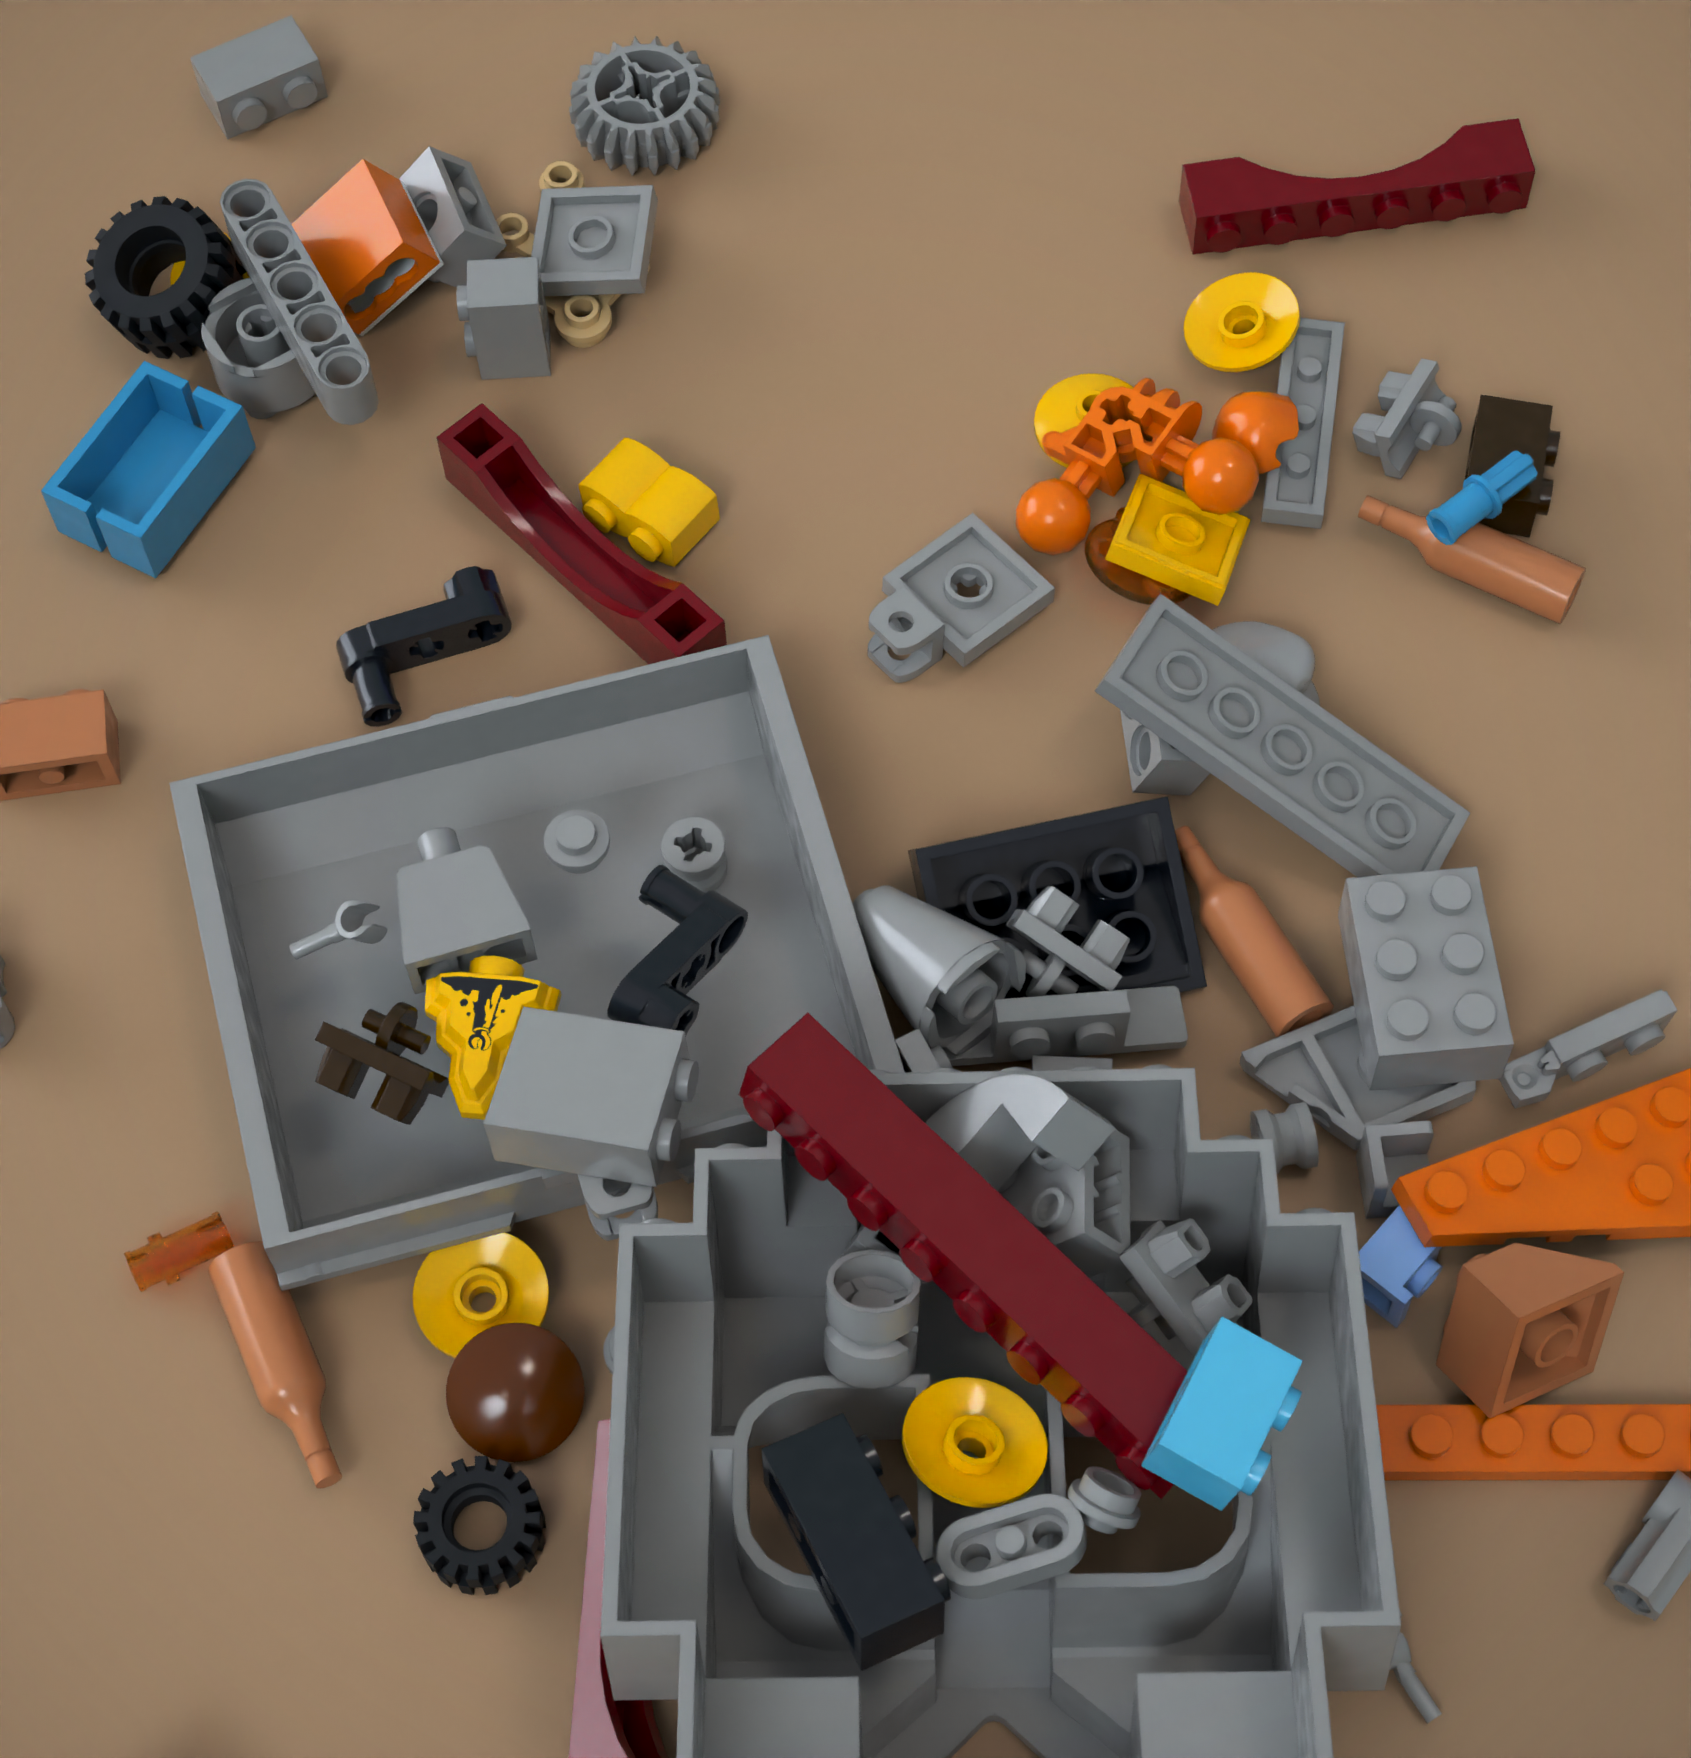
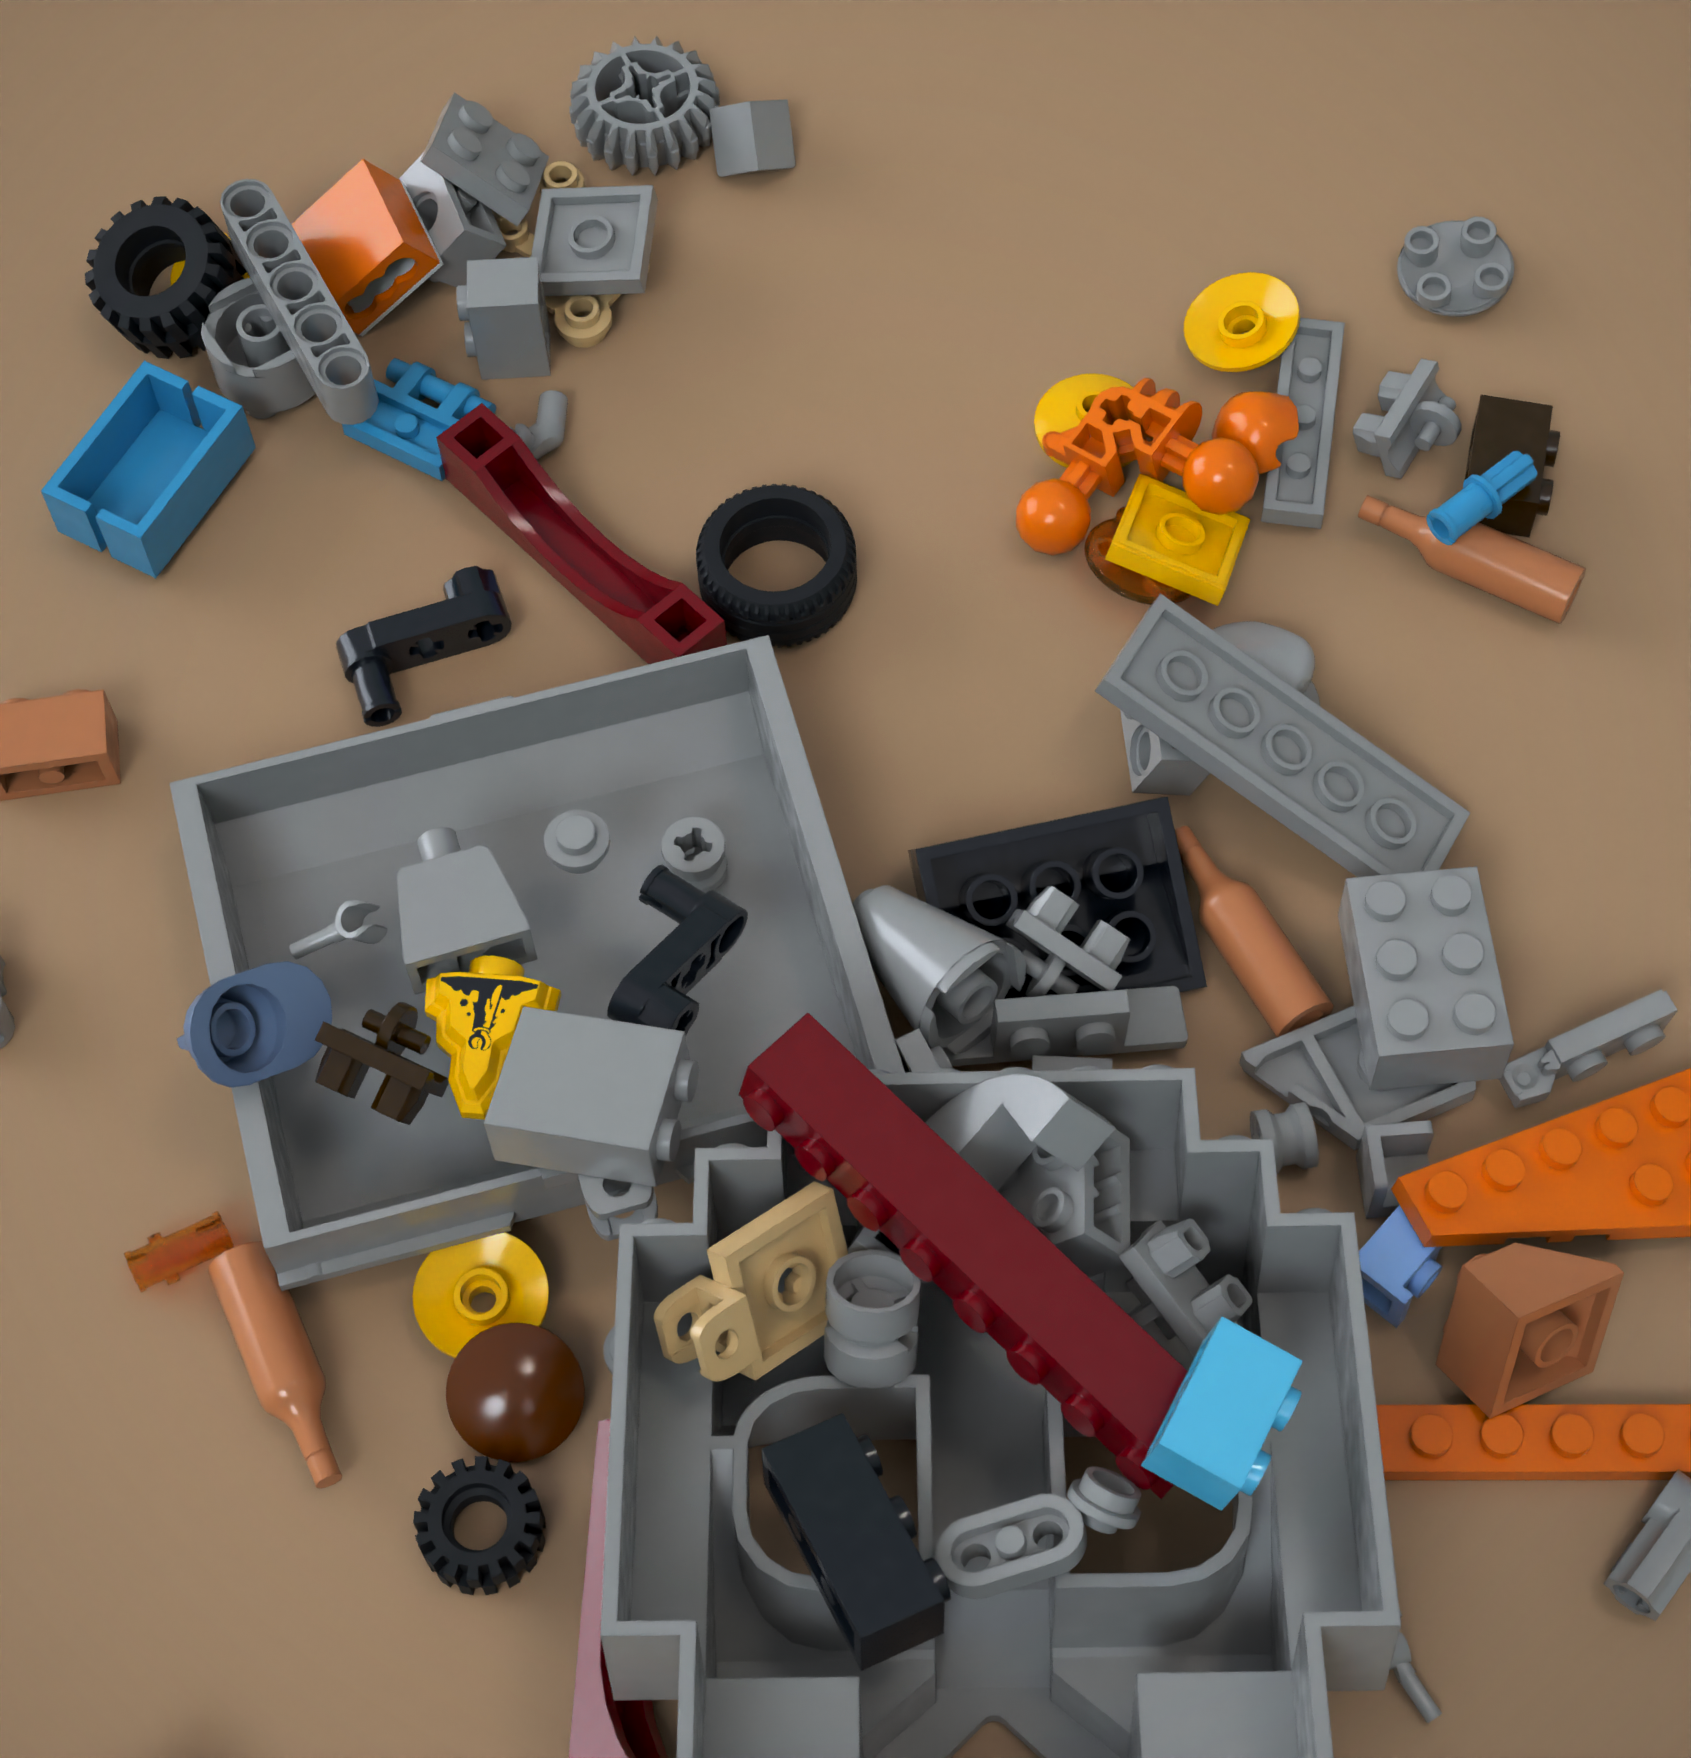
(256, 1023): none -> sand blue piece
(259, 77): light grey brick -> none
(409, 427): none -> dark azure plate
(485, 158): none -> light grey plate
(549, 425): none -> light grey arm
(648, 502): yellow brick -> none
(742, 1307): none -> tan plate
(752, 137): none -> light grey panel
(777, 515): none -> black tyre
(928, 614): light grey plate -> none
(979, 1419): yellow dish -> none
(1247, 205): dark red arch -> none
(1455, 267): none -> light grey dish

